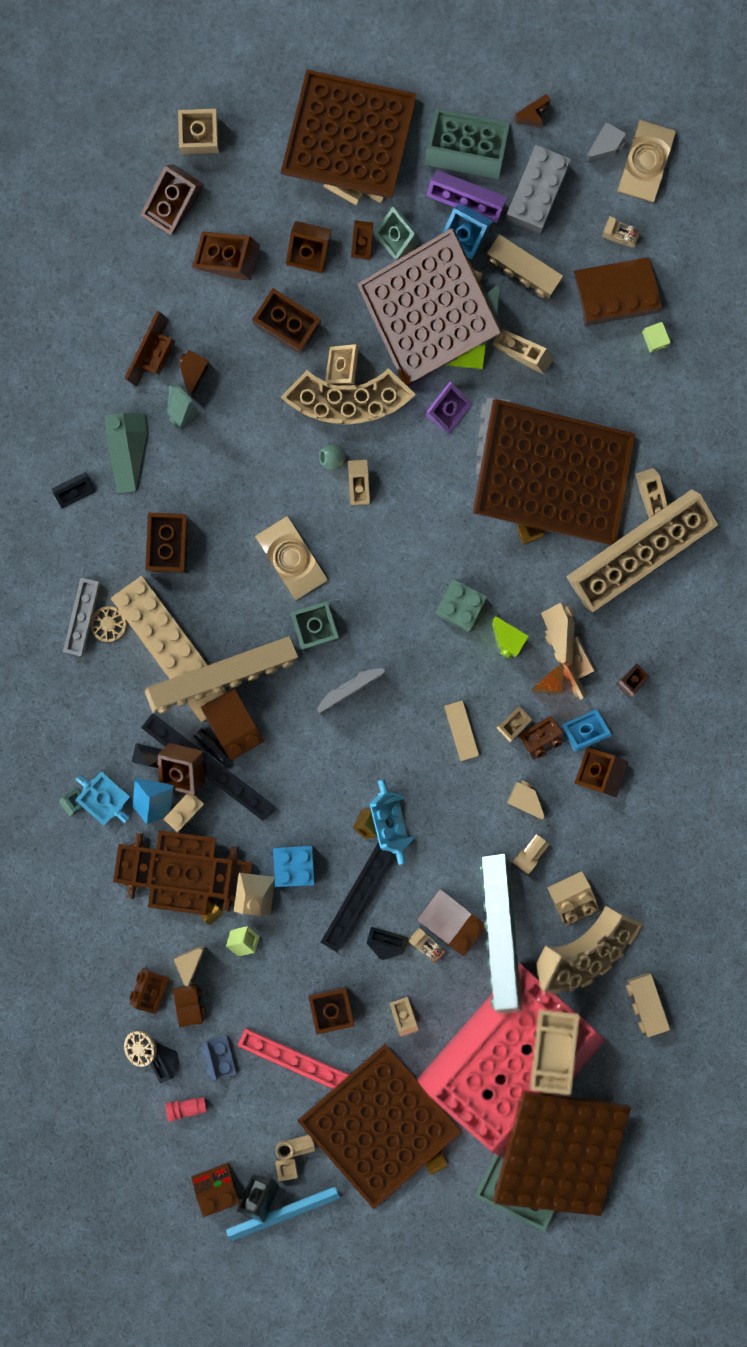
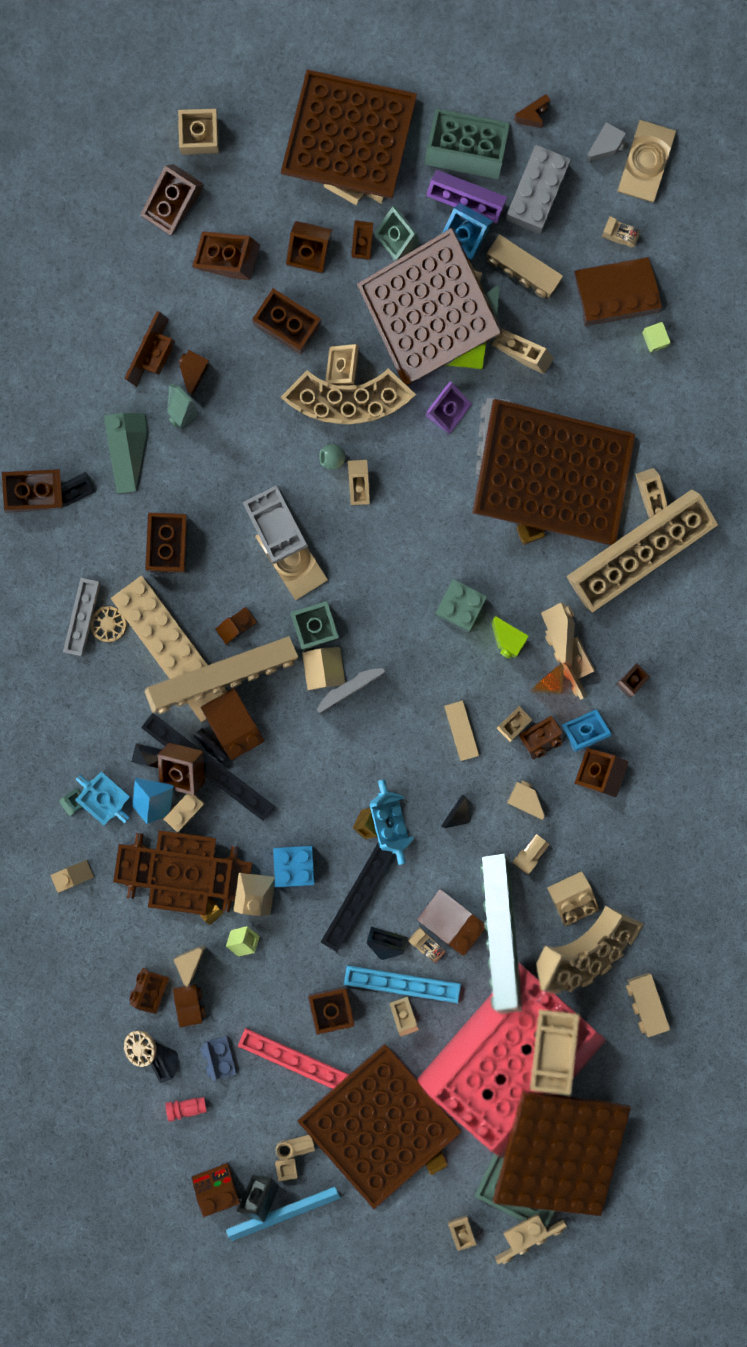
(31, 490): none -> reddish brown slope
(72, 876): none -> tan slope
(235, 625): none -> reddish brown slope
(275, 524): none -> light grey slope
(323, 668): none -> tan slope
(402, 984): none -> medium azure tile
(458, 815): none -> black slope
(462, 1233): none -> tan slope
(527, 1234): none -> tan bracket

